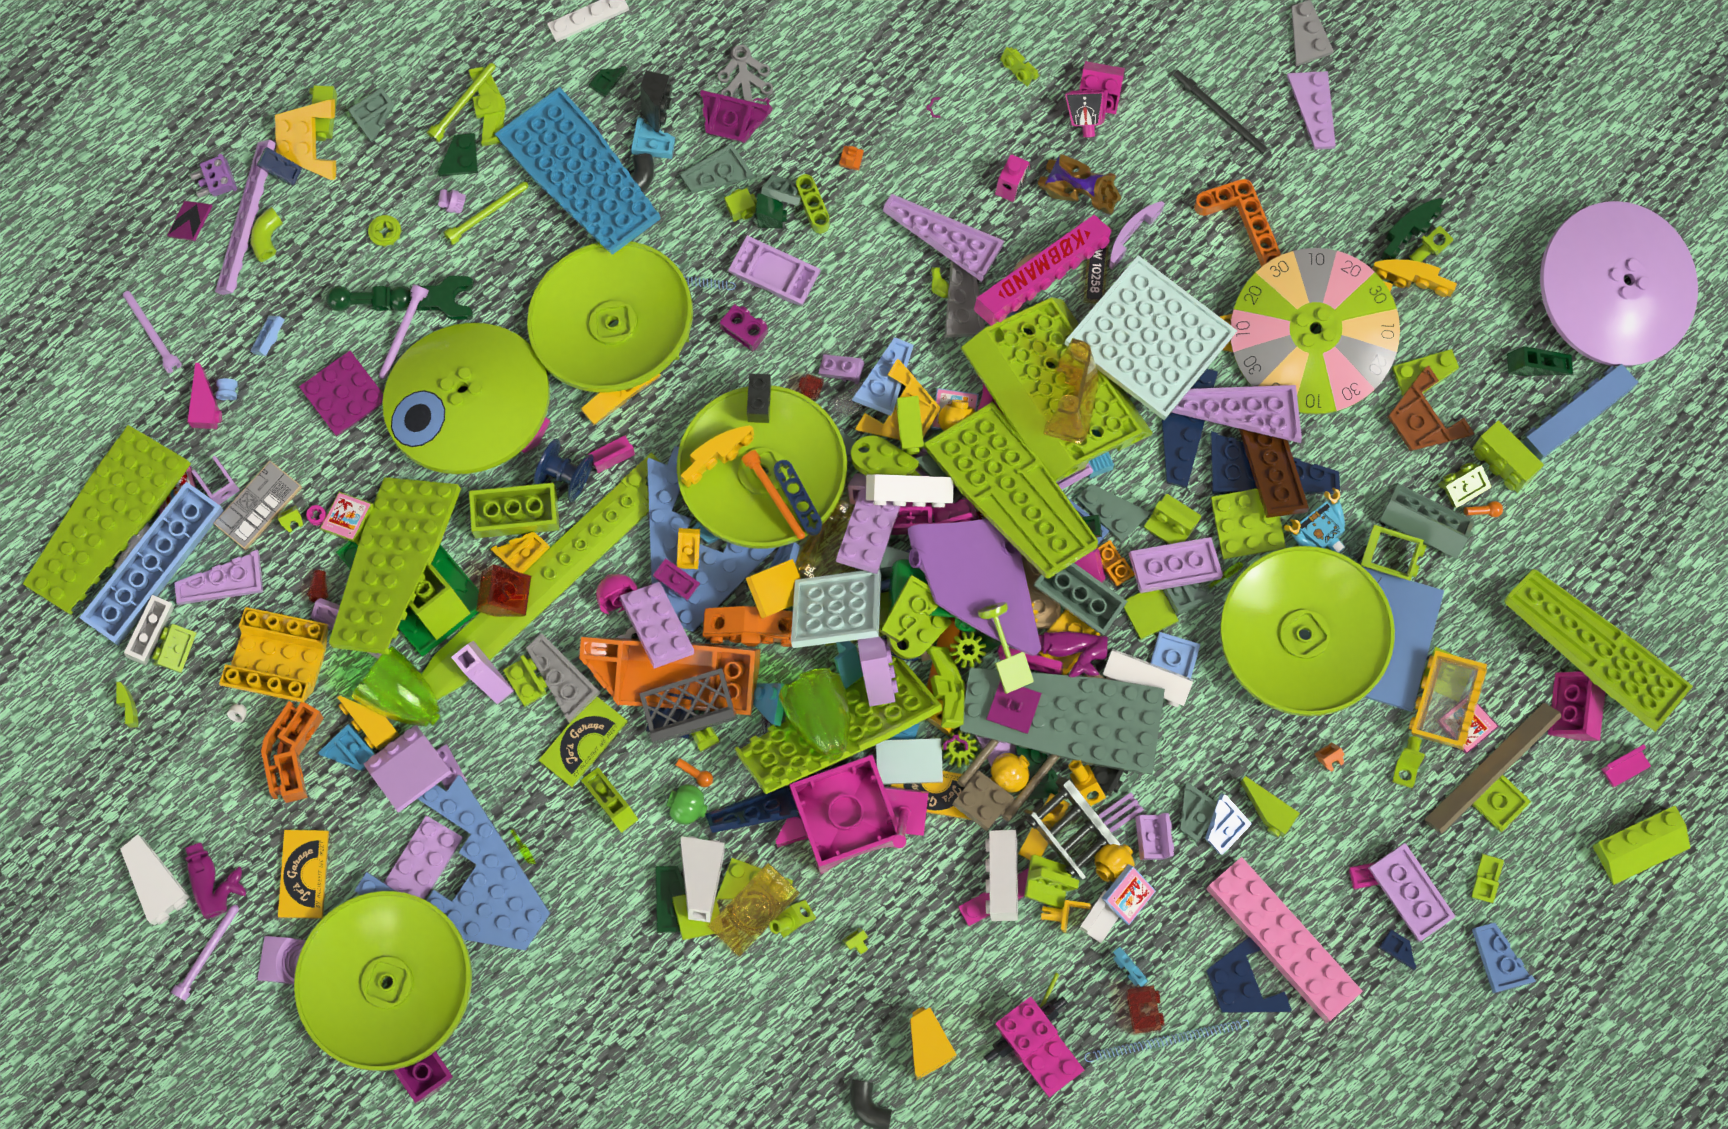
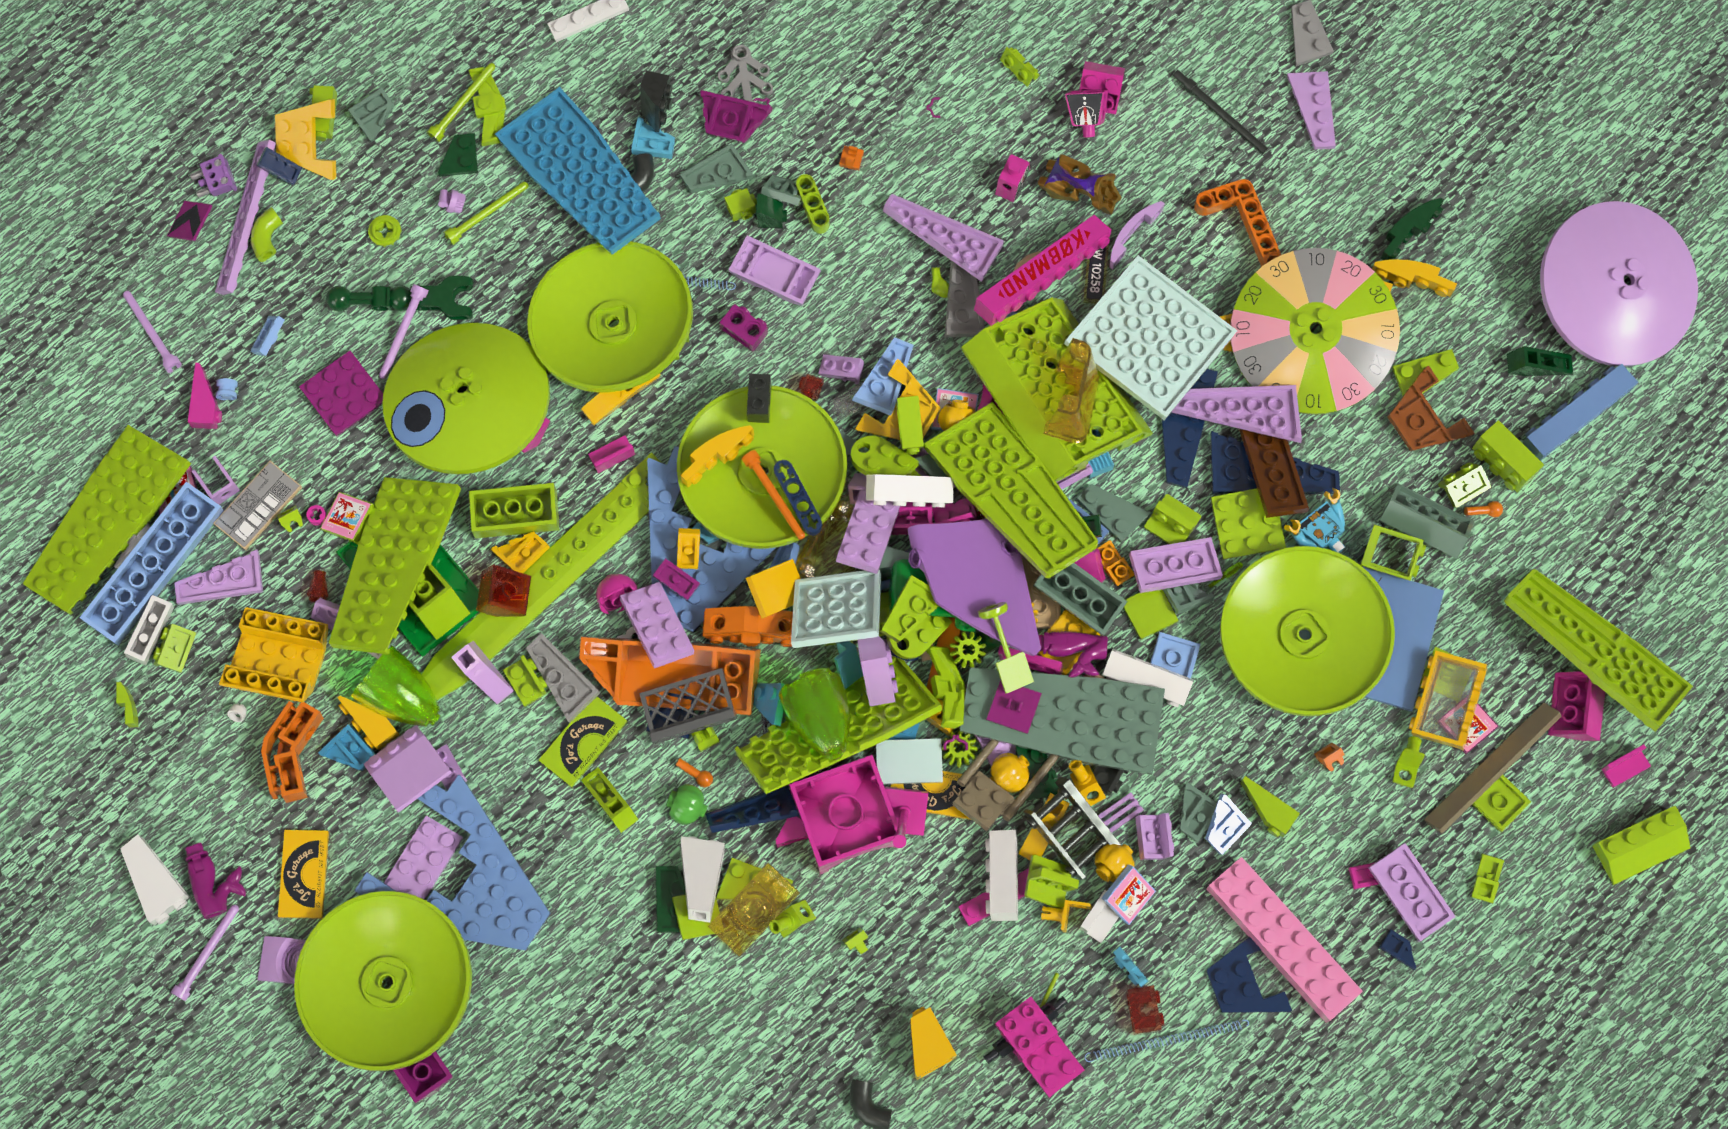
(523, 849): clear neon green piece -> none
(563, 470): dark blue piece -> none
(606, 80): dark green tile -> none
(1429, 246): lime bracket -> none
(1500, 962): medium blue wing -> none

